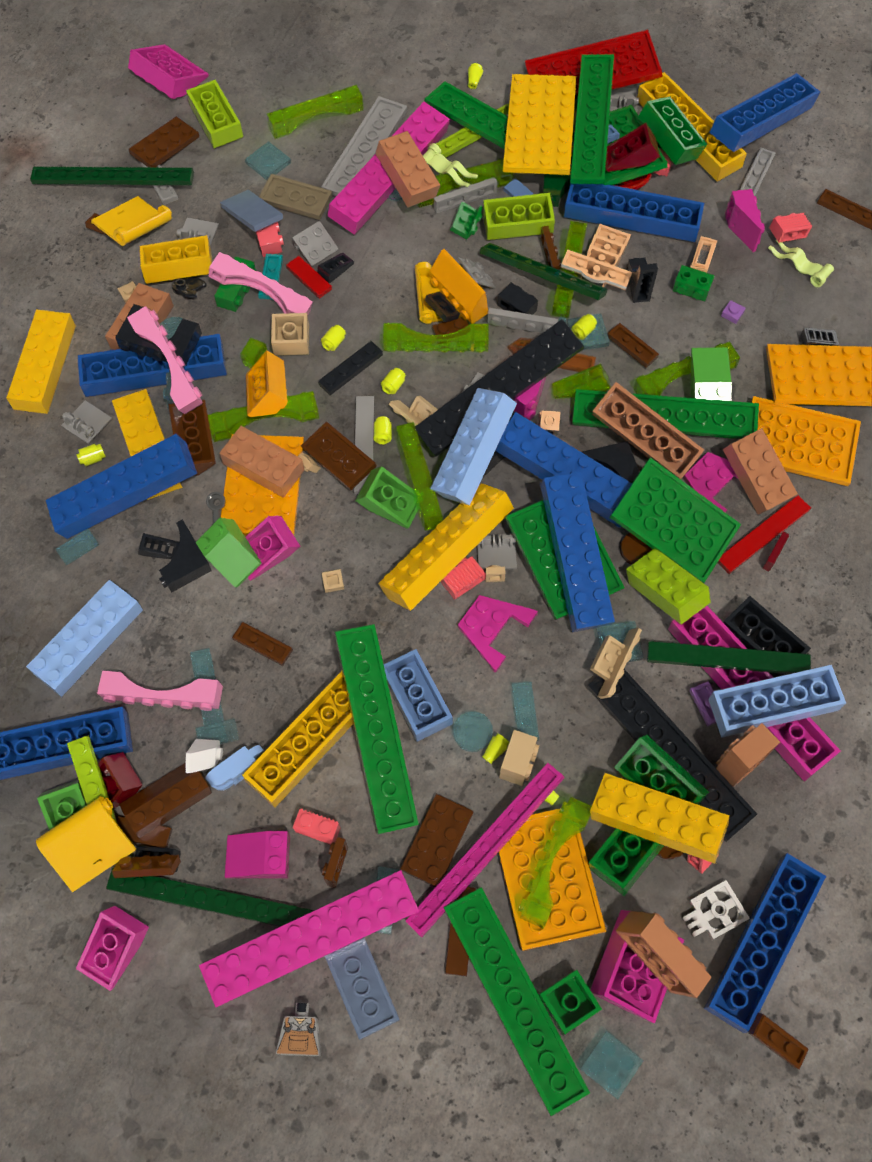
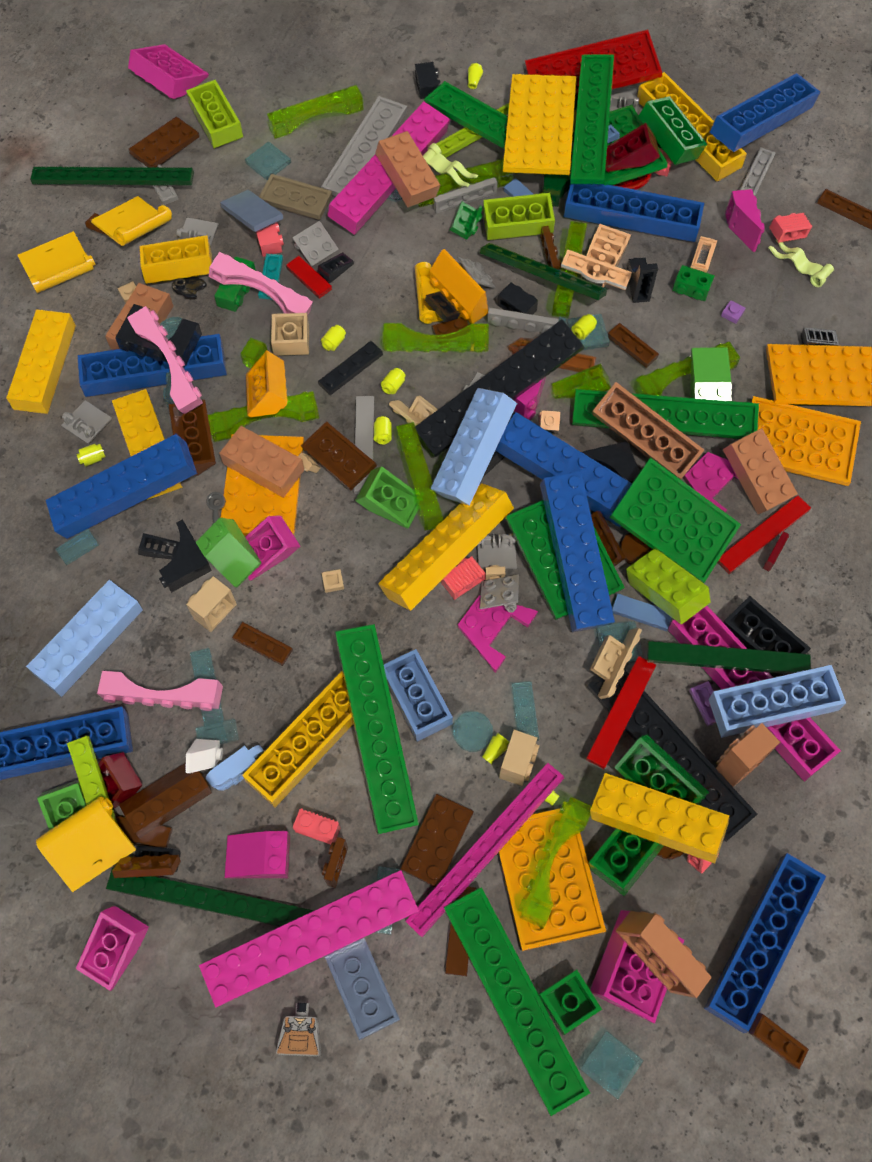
(56, 262): none -> yellow door
(211, 603): none -> tan brick
(426, 78): none -> black brick
(500, 592): none -> light grey hinge
(607, 538): none -> reddish brown plate
(621, 712): none -> red tile
(641, 612): none -> medium blue tile
(701, 919): white piece -> none

